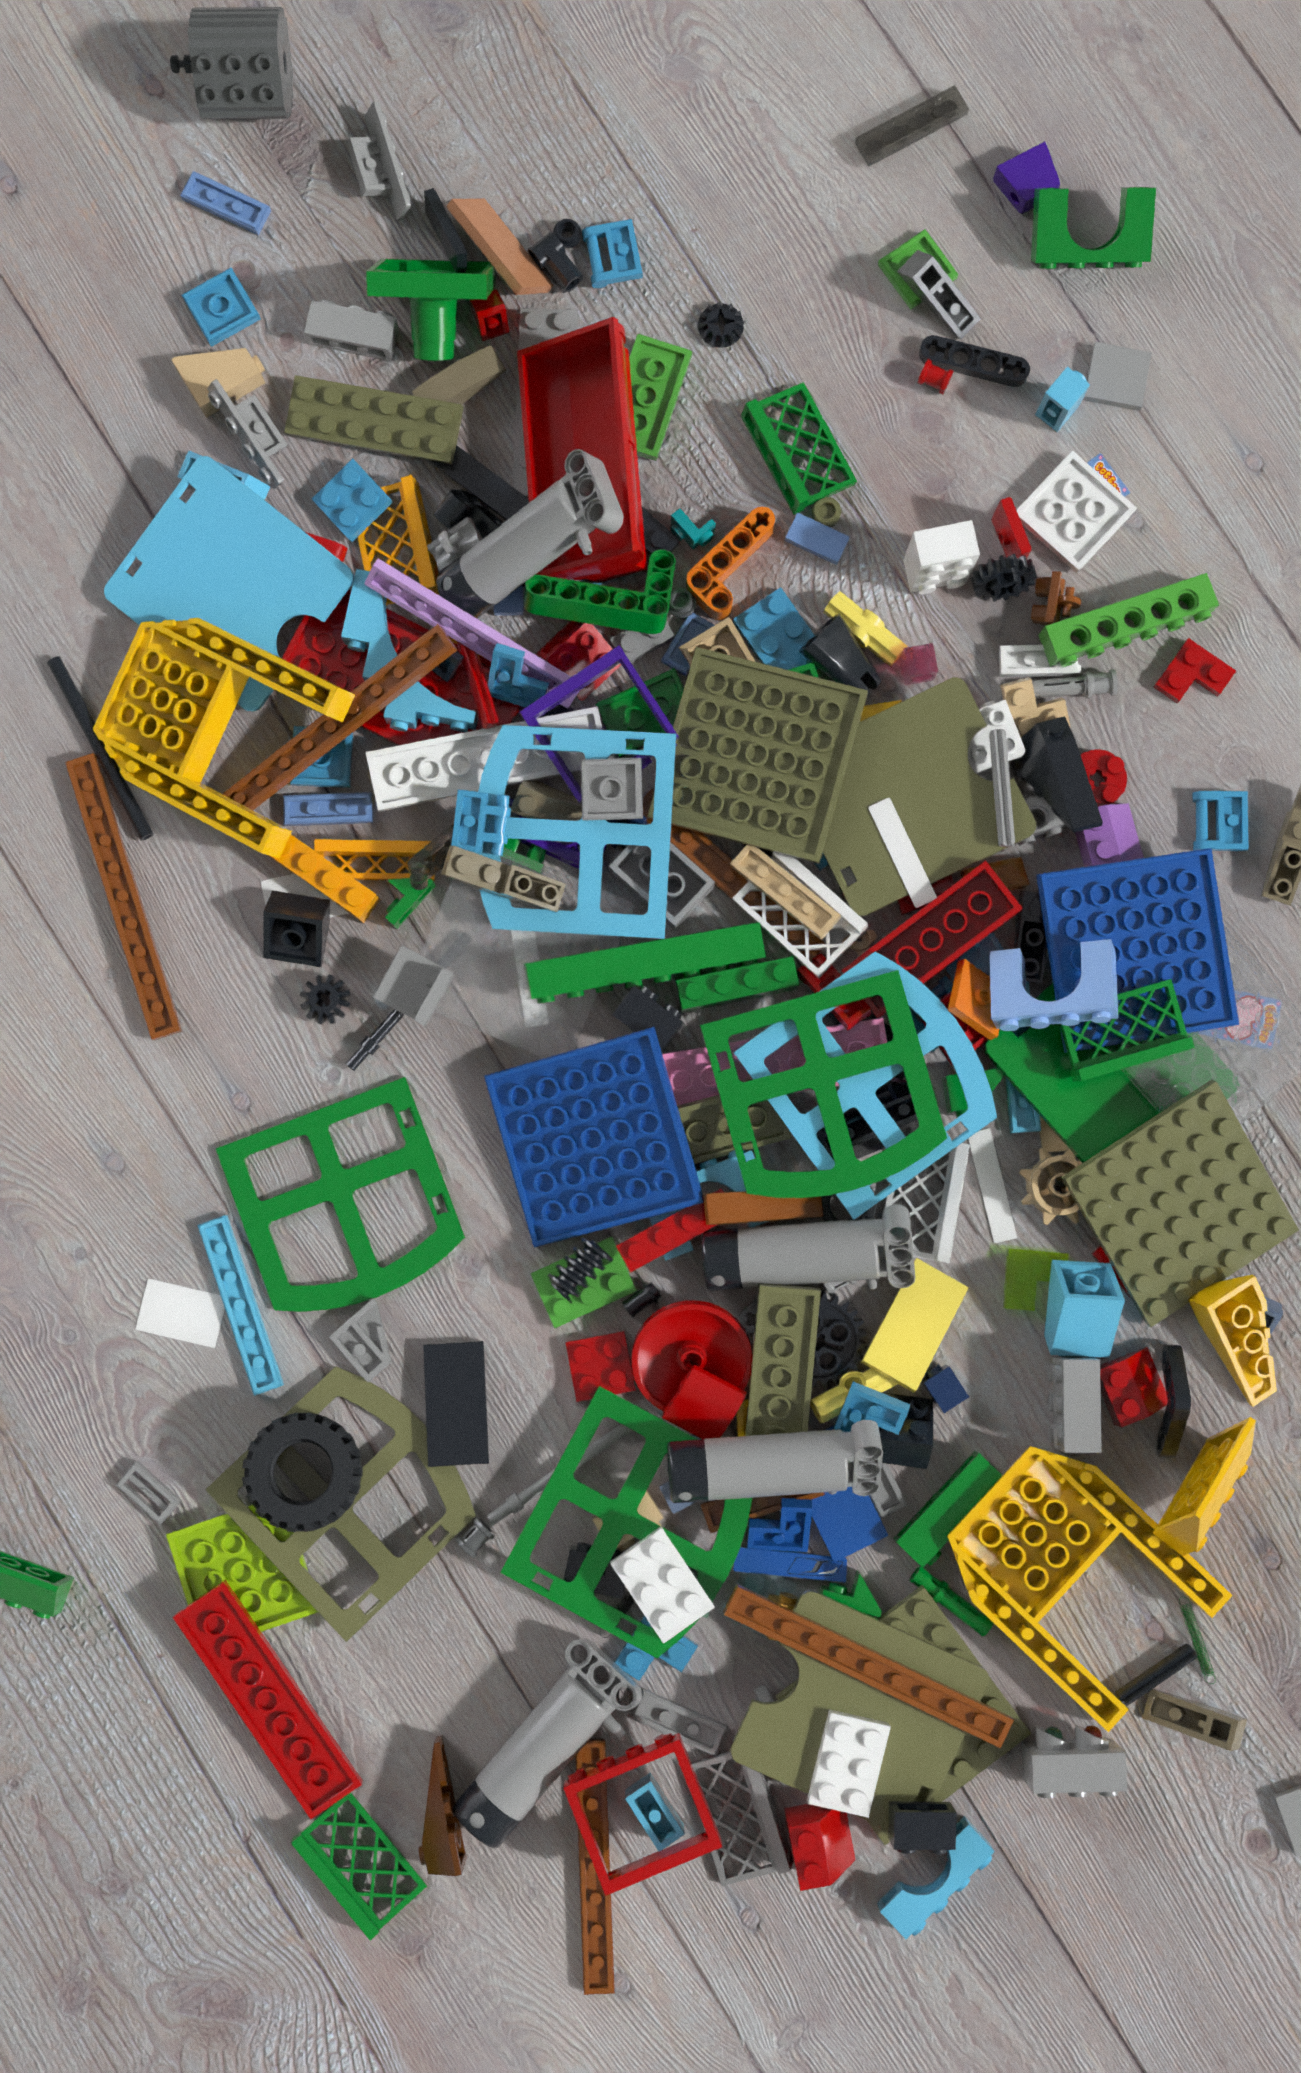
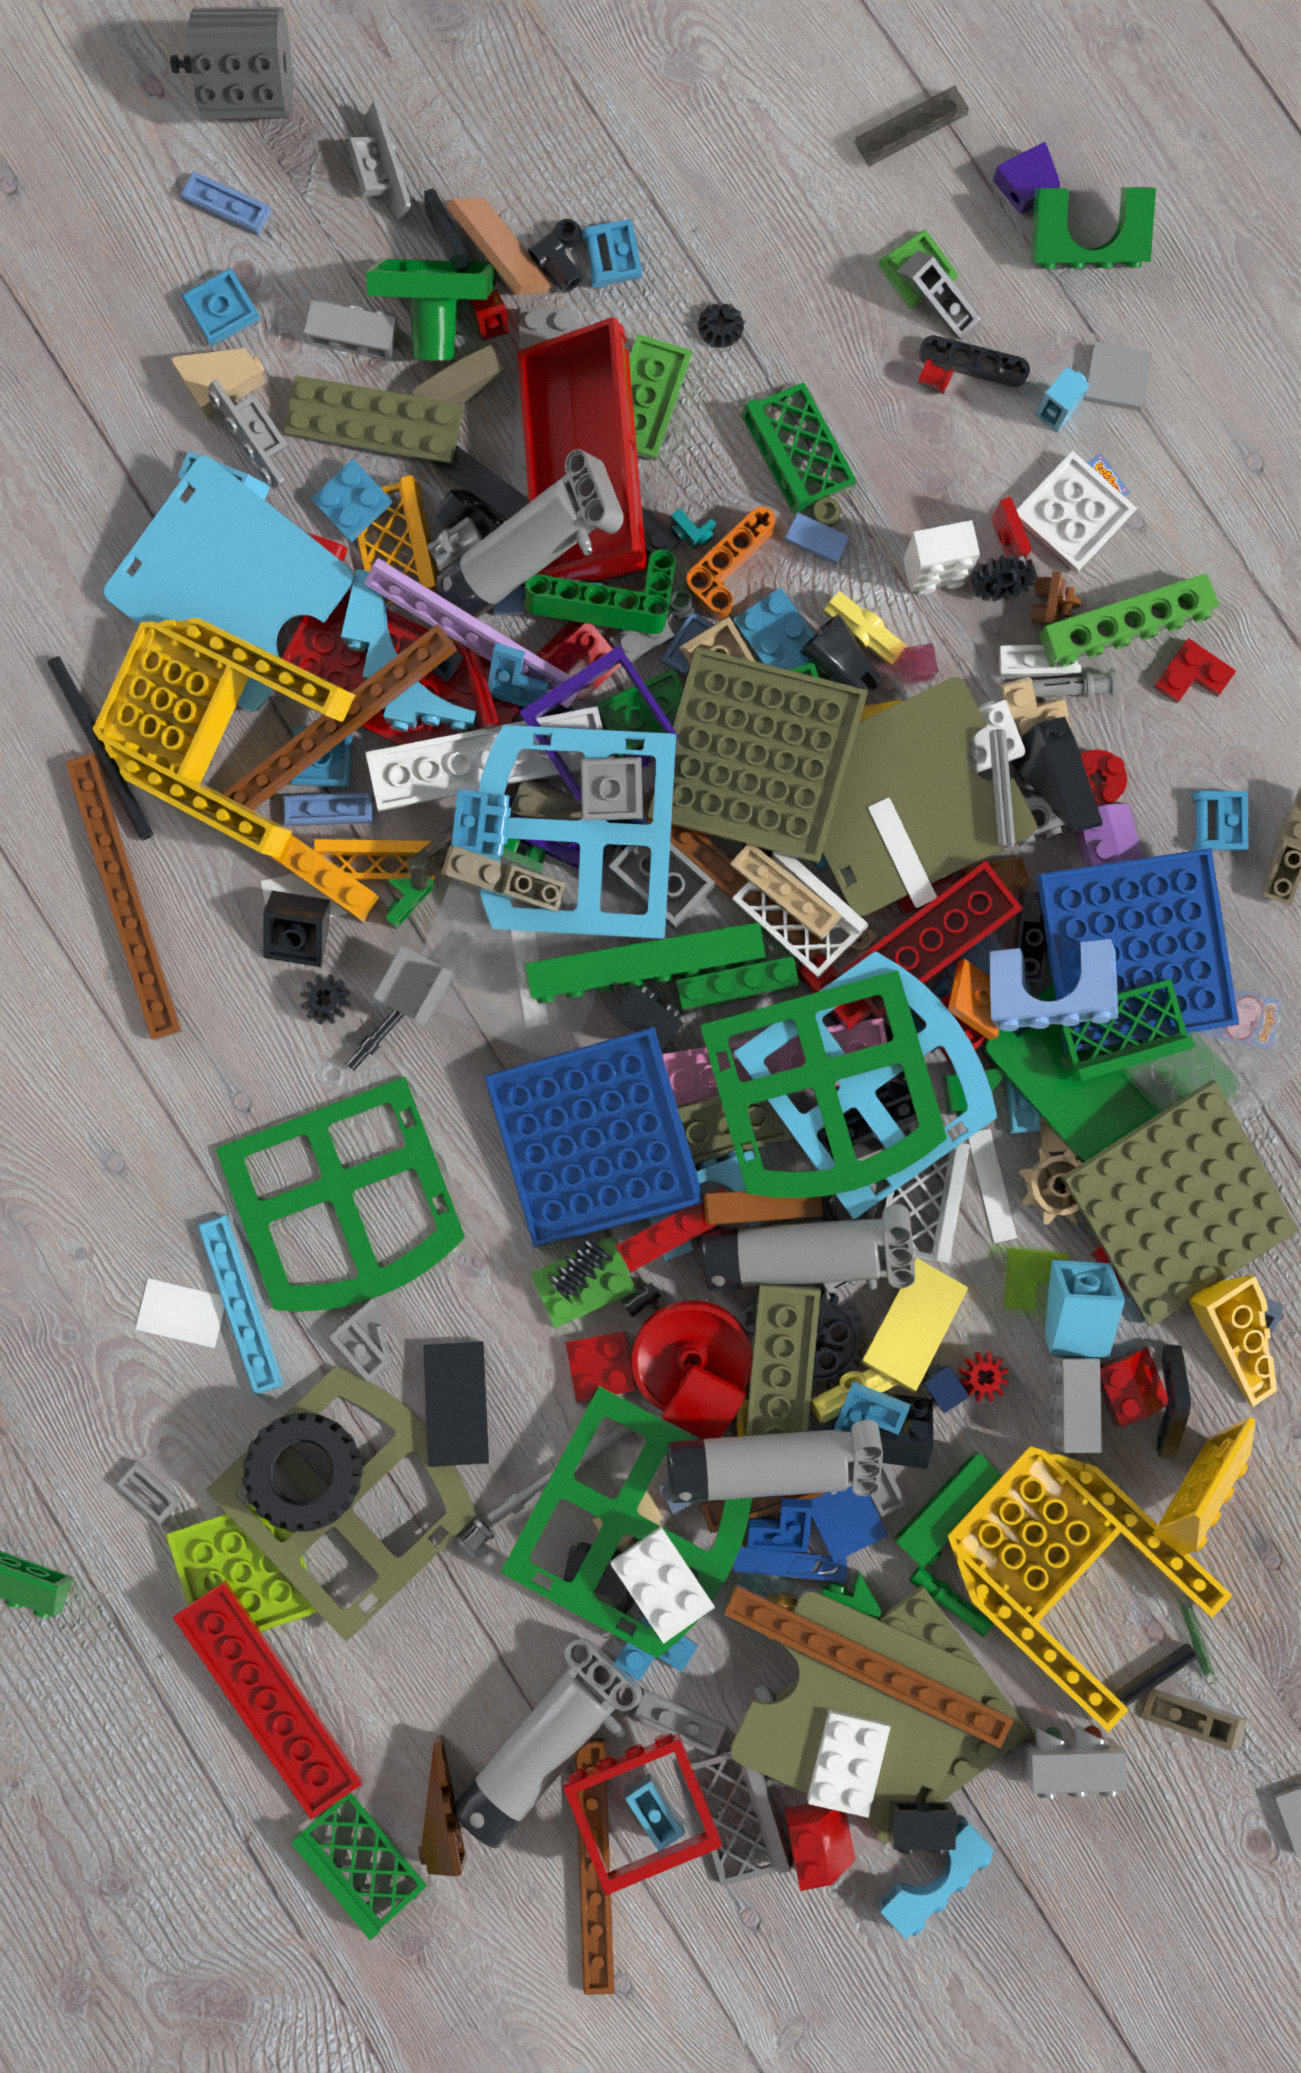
(981, 1387): none -> red gear

